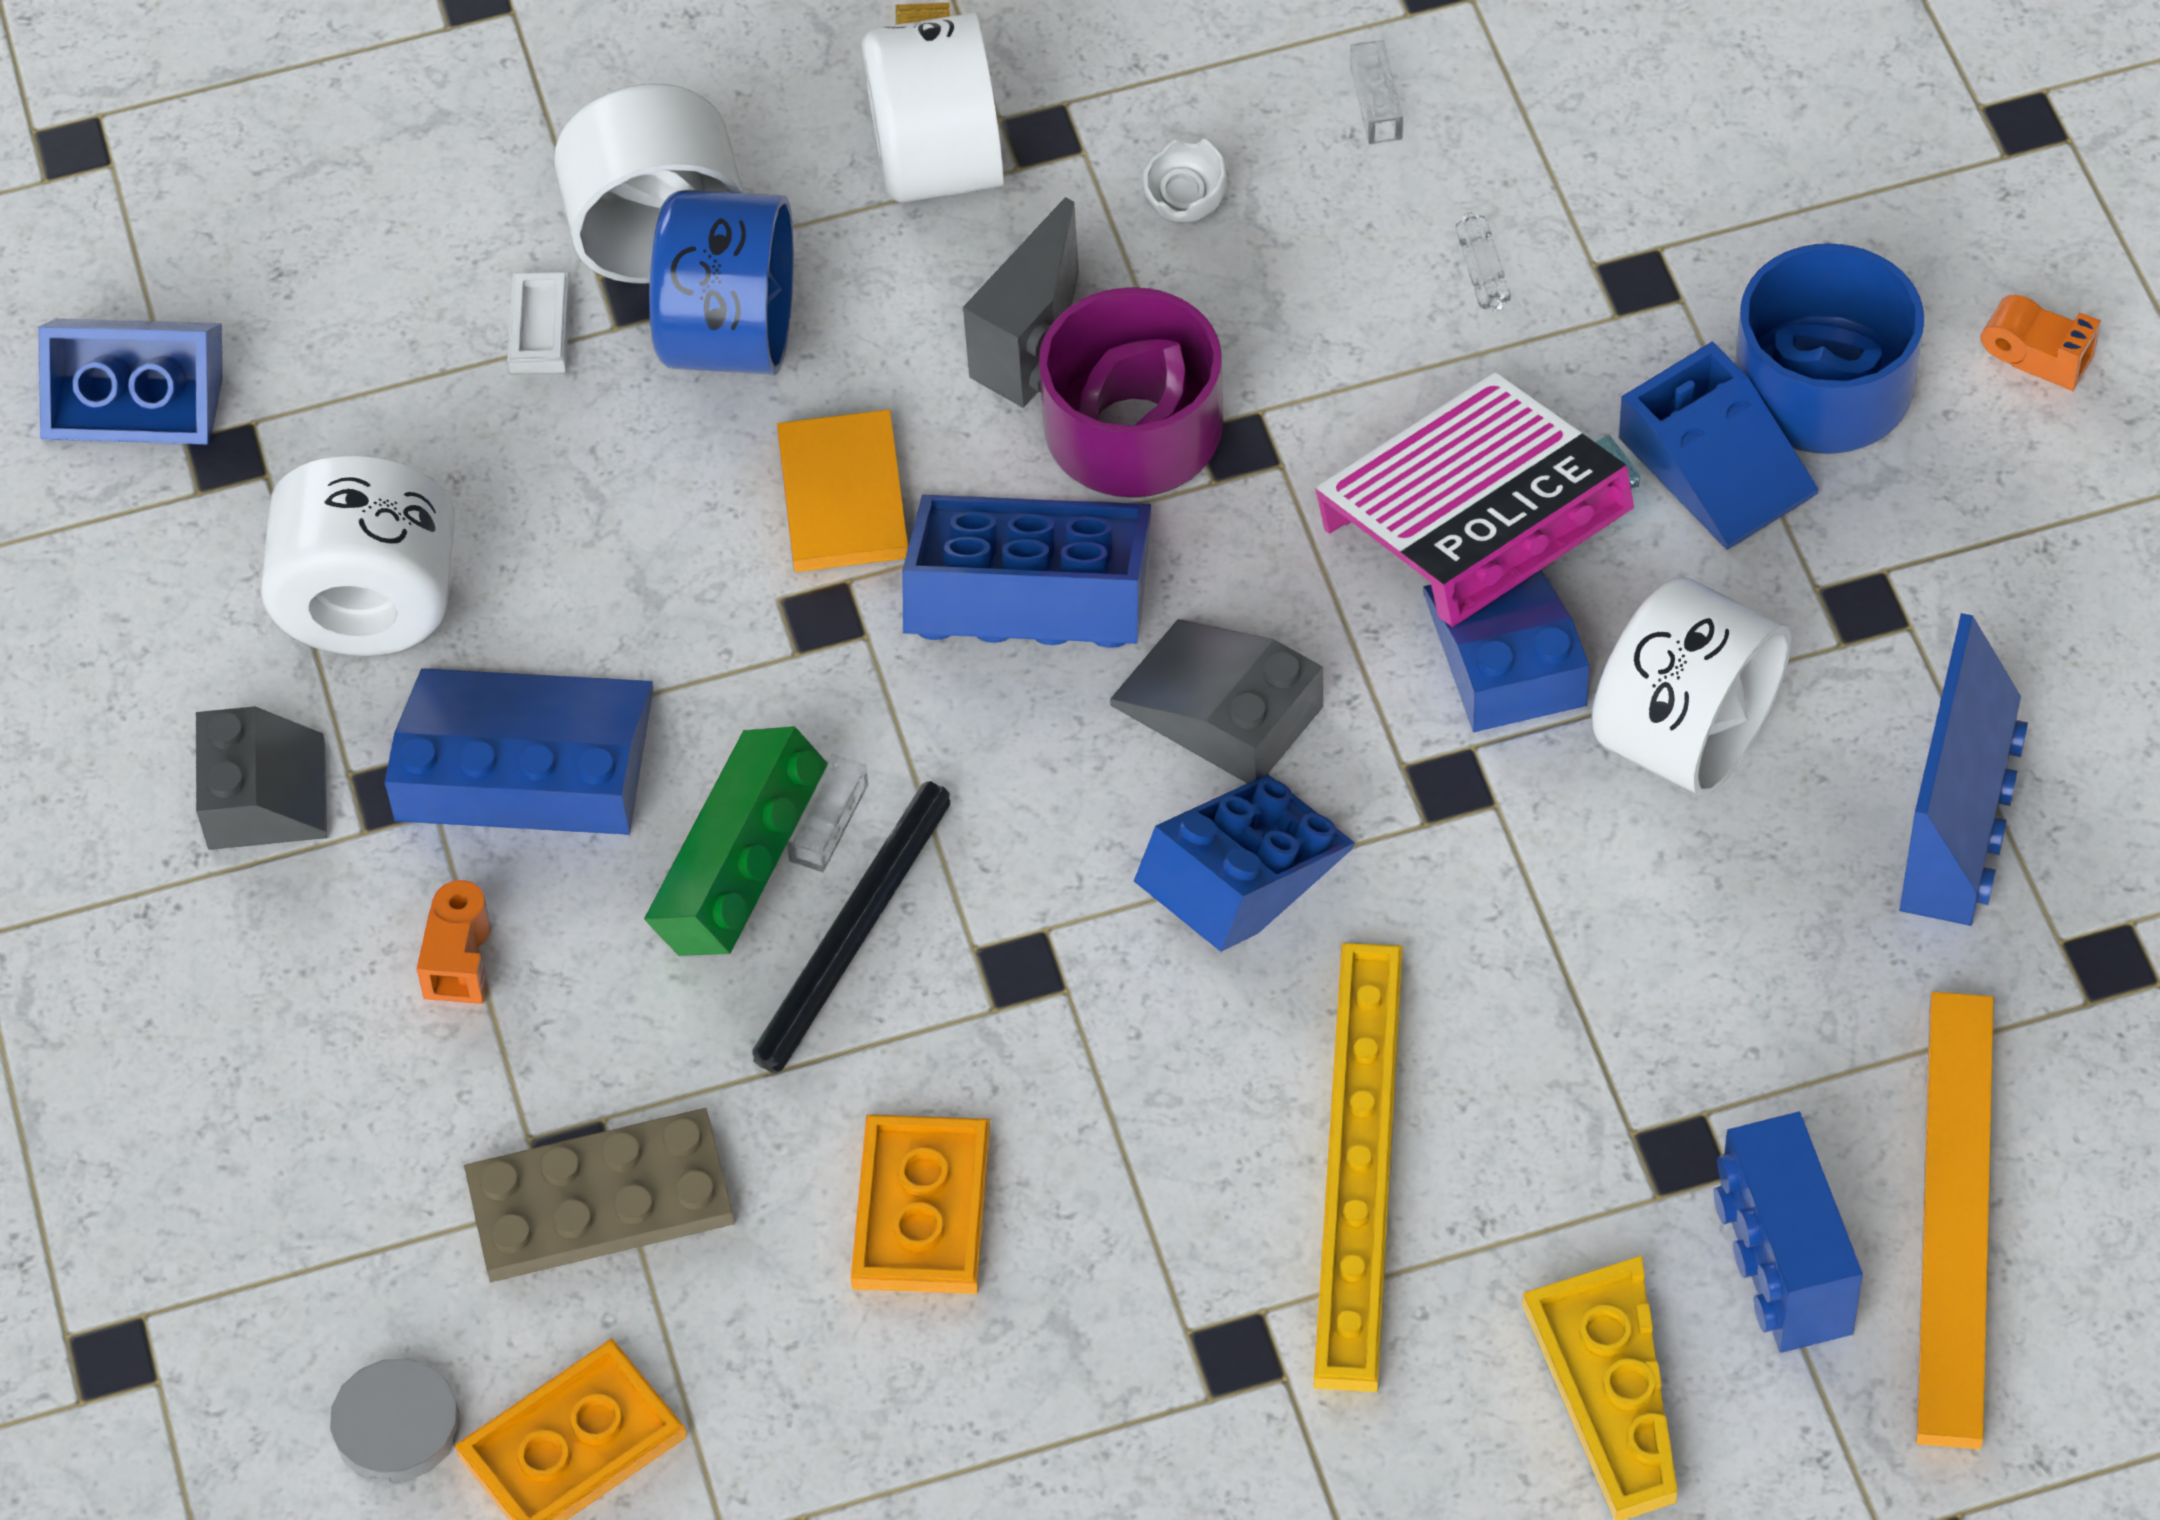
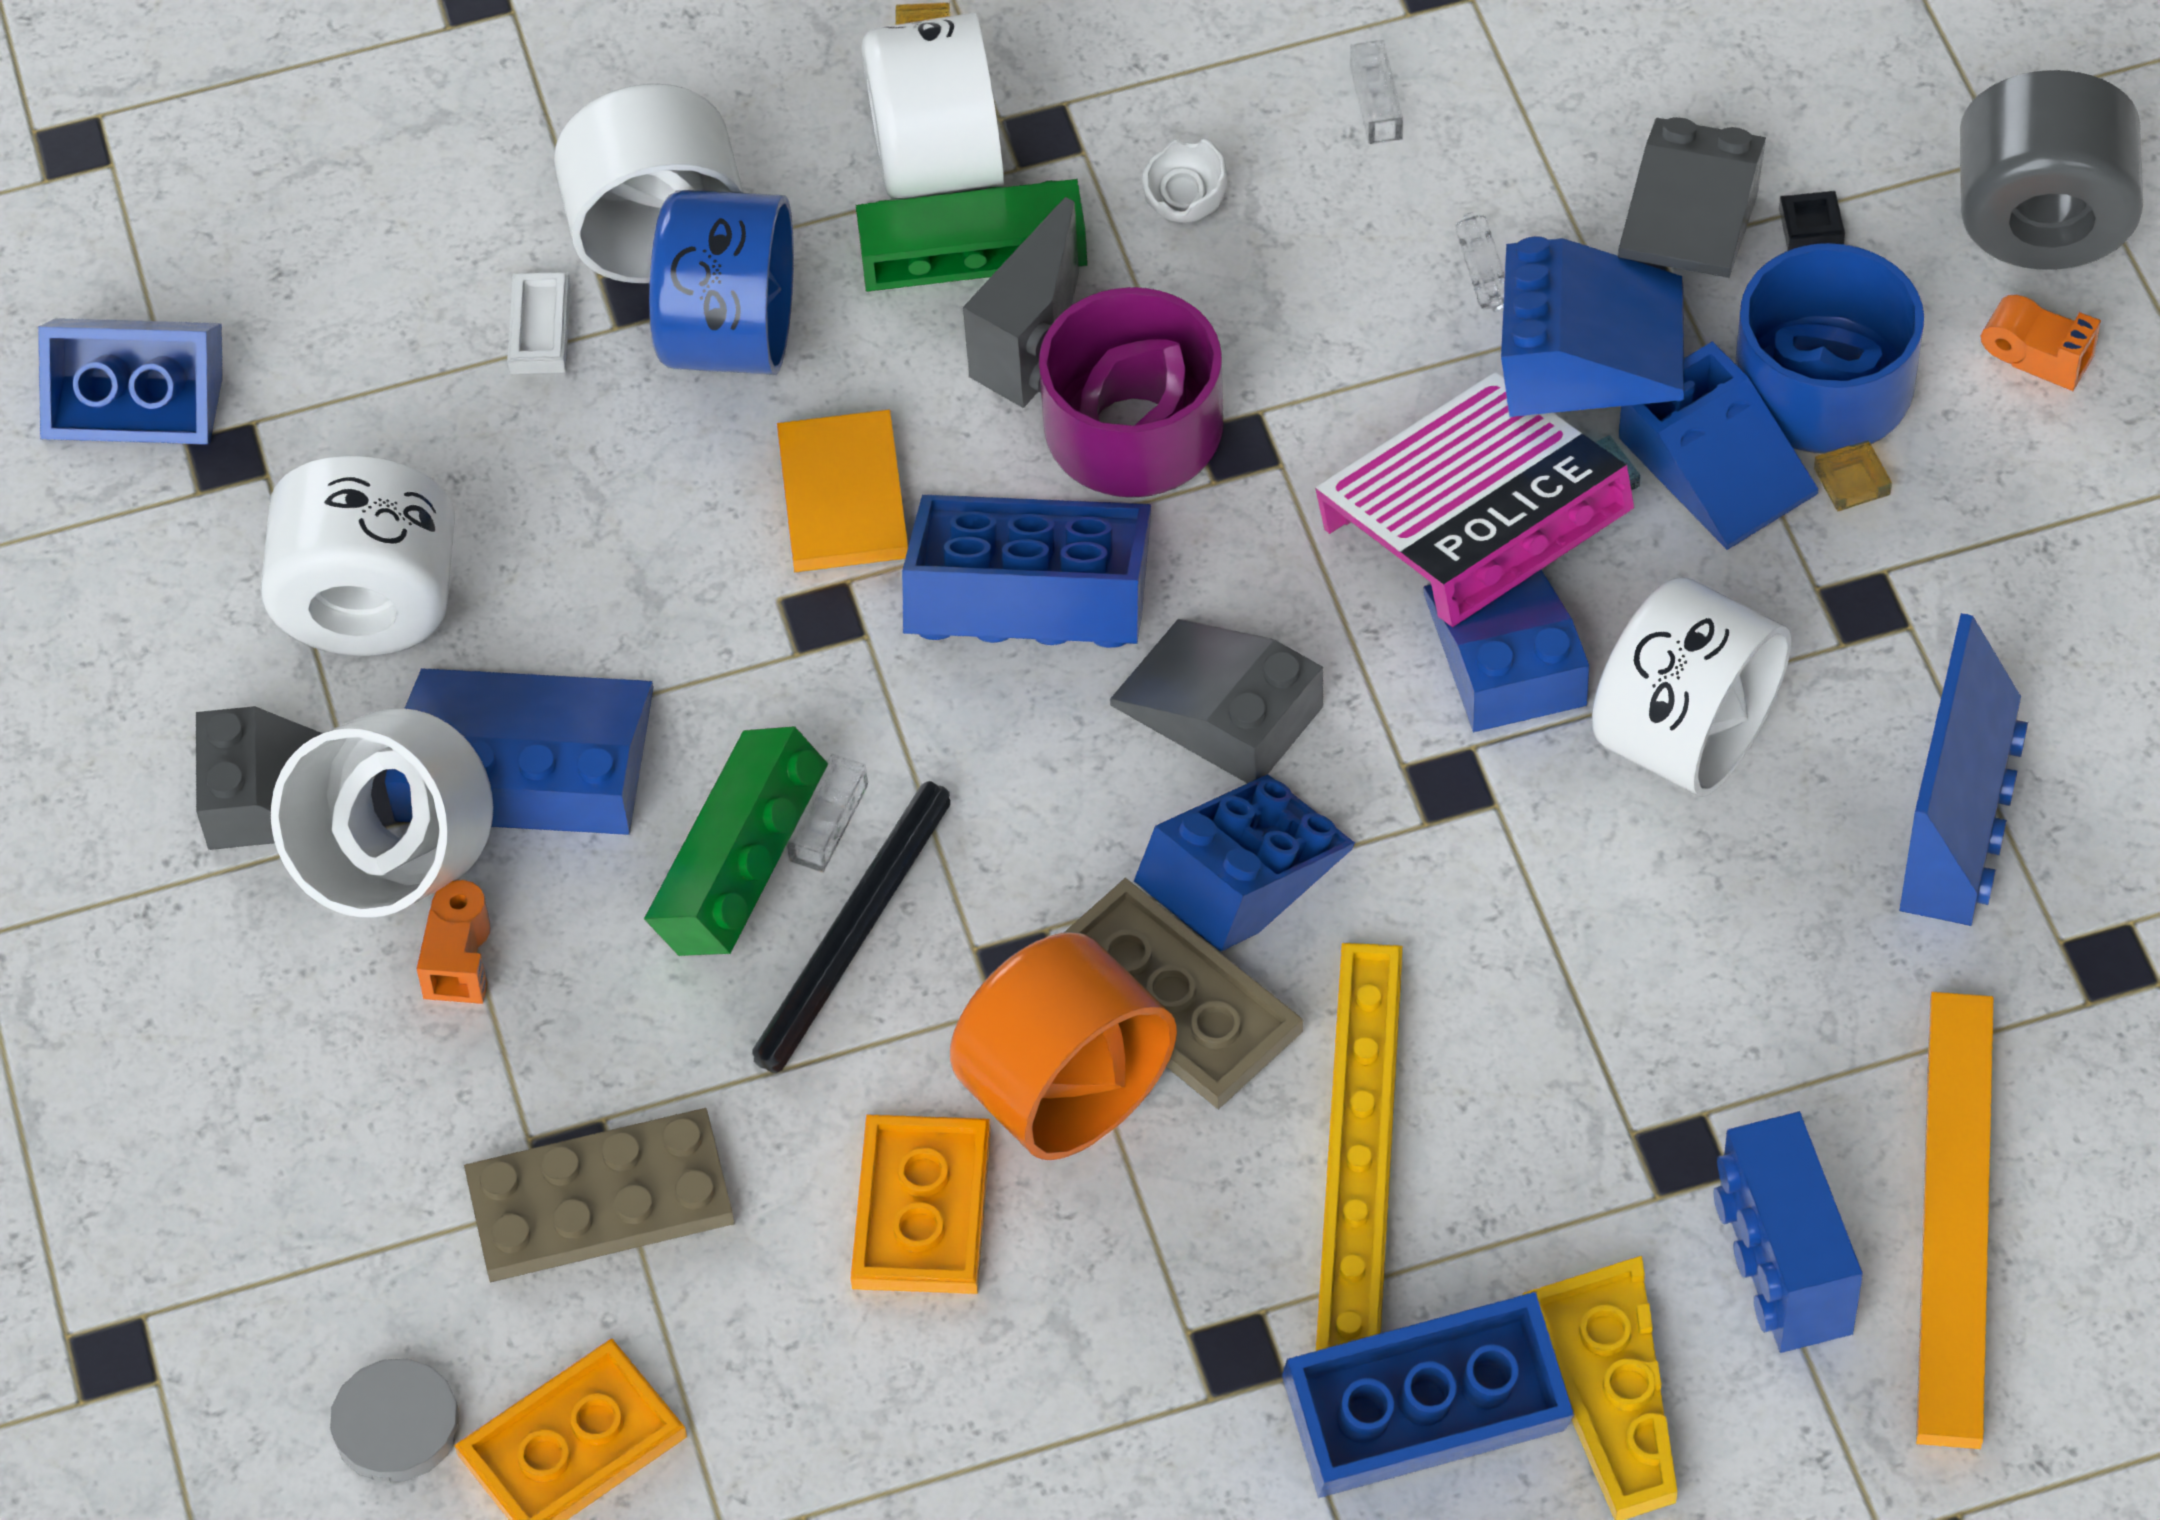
(329, 824): none -> white piece
(956, 233): none -> green brick
(1061, 1044): none -> orange piece
(1221, 1014): none -> dark tan plate
(1427, 1394): none -> blue brick
(1588, 329): none -> blue slope
(1693, 196): none -> dark grey slope
(1811, 219): none -> black tile
(1852, 475): none -> clear yellow tile
(2051, 169): none -> dark grey piece

